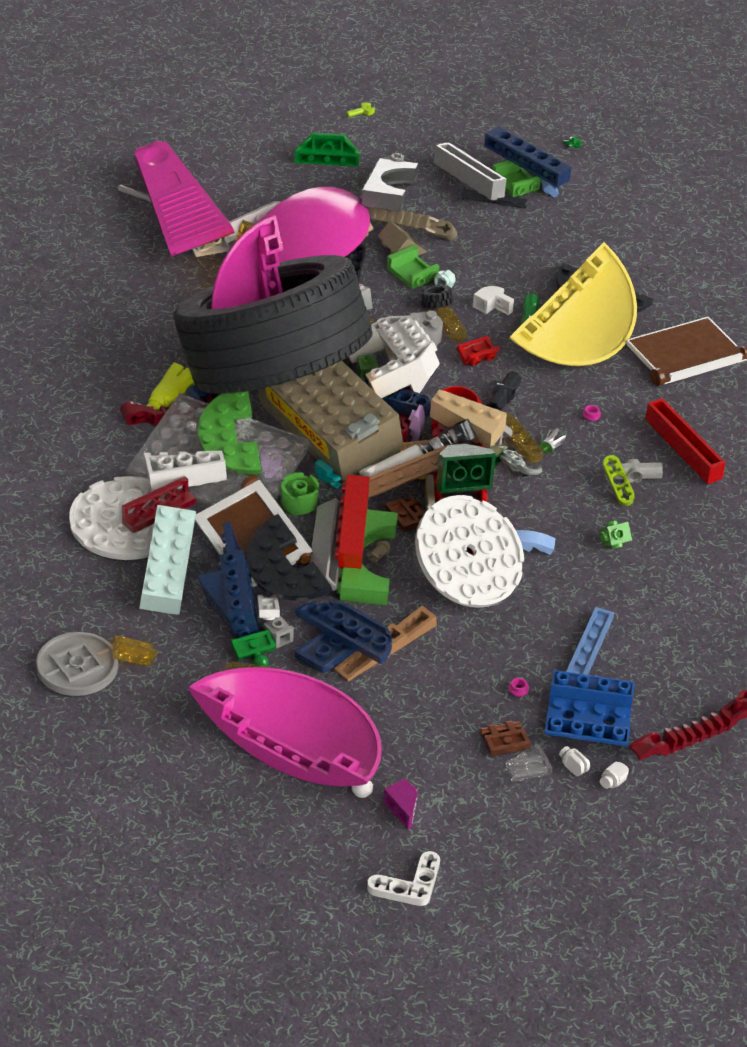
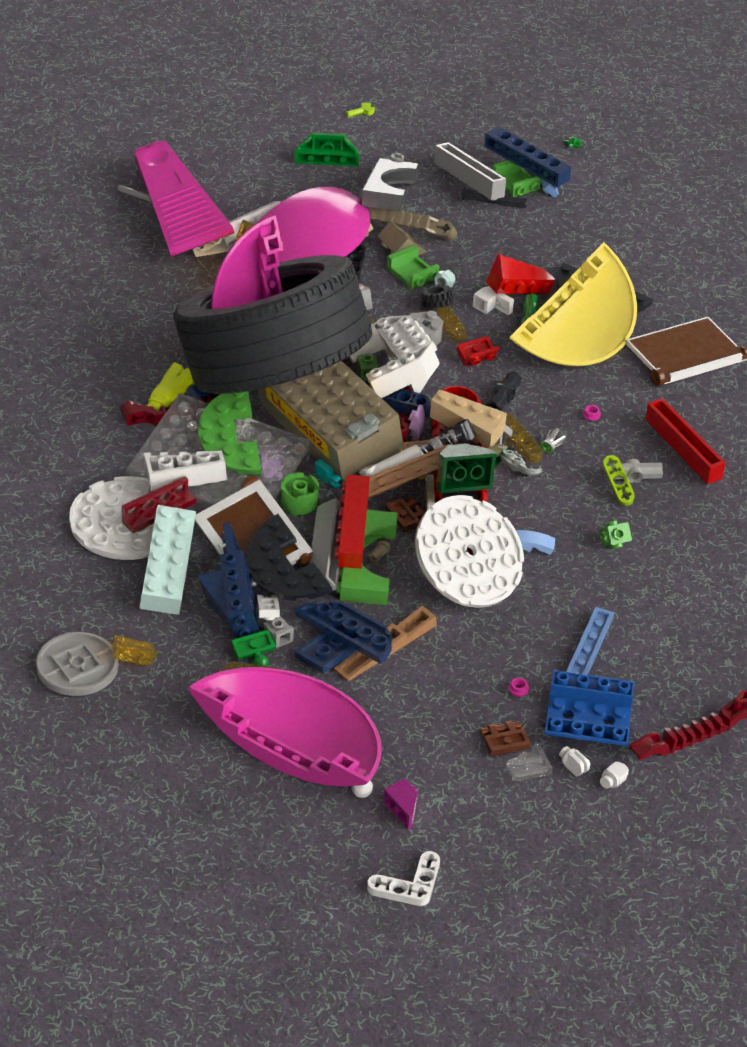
(517, 277): none -> red wedge

